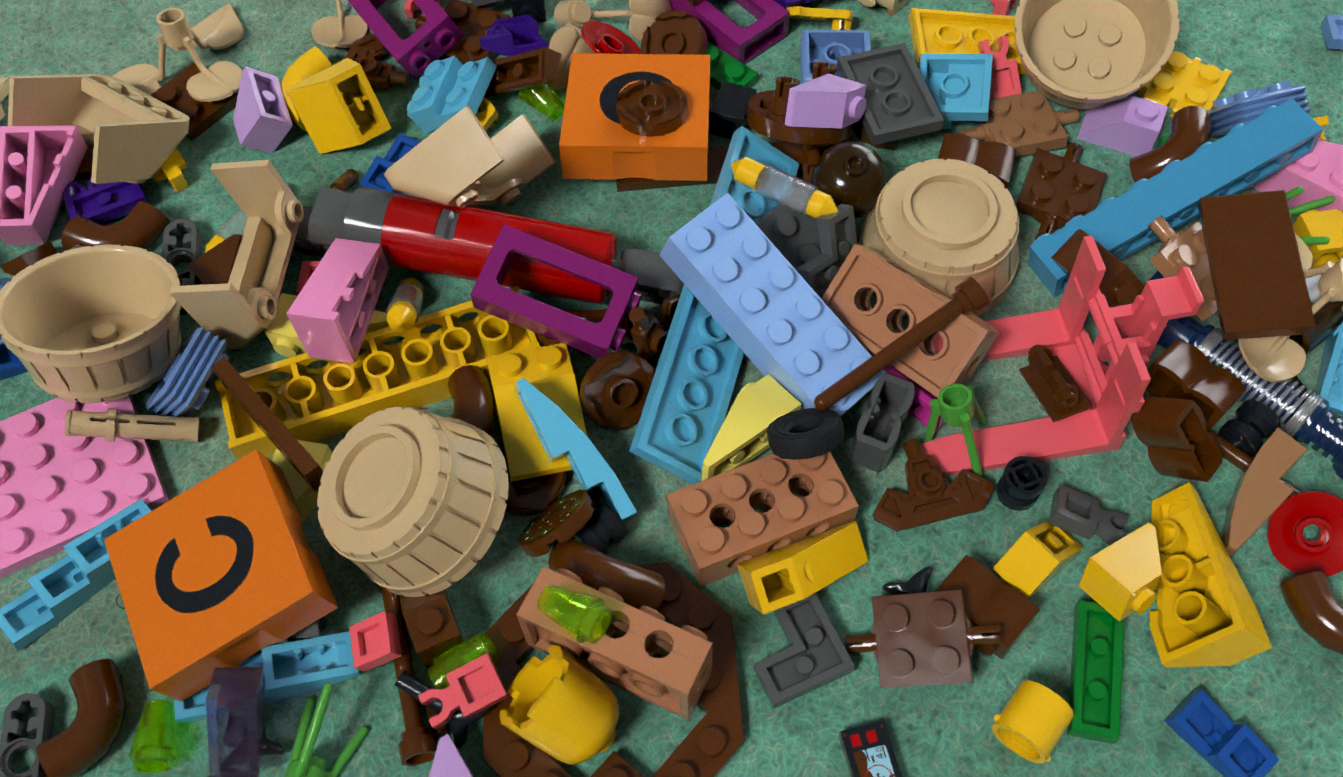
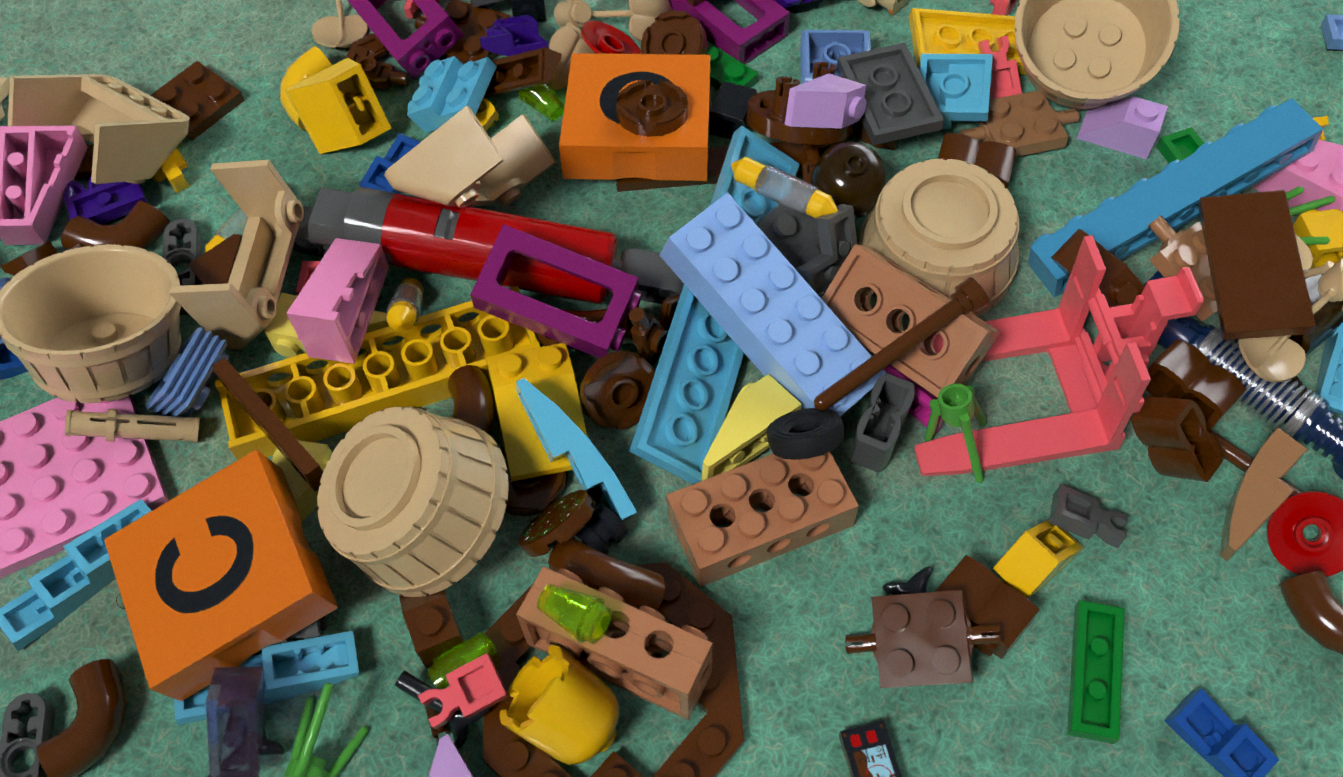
(155, 739): clear neon green cone -> none
(215, 31): tan plant -> none
(260, 111): lavender slope -> none
(345, 181): reddish brown piece -> none
(375, 641): coral plate -> none
(417, 743): reddish brown piece -> none
(802, 567): yellow slope -> none
(813, 658): dark grey plate -> none
(834, 15): yellow piece -> none
(929, 494): reddish brown piece -> none
(1015, 491): black wheel -> none
(1032, 721): yellow piece -> none
(1053, 384): reddish brown hinge -> none
(1059, 189): reddish brown plate -> none
(1125, 573): yellow slope -> none
(1185, 83): yellow plate -> none
(1189, 131): reddish brown cylinder -> none
(1201, 599): yellow wedge -> none
(1249, 428): black wheel -> none
(1250, 104): medium blue brick -> none

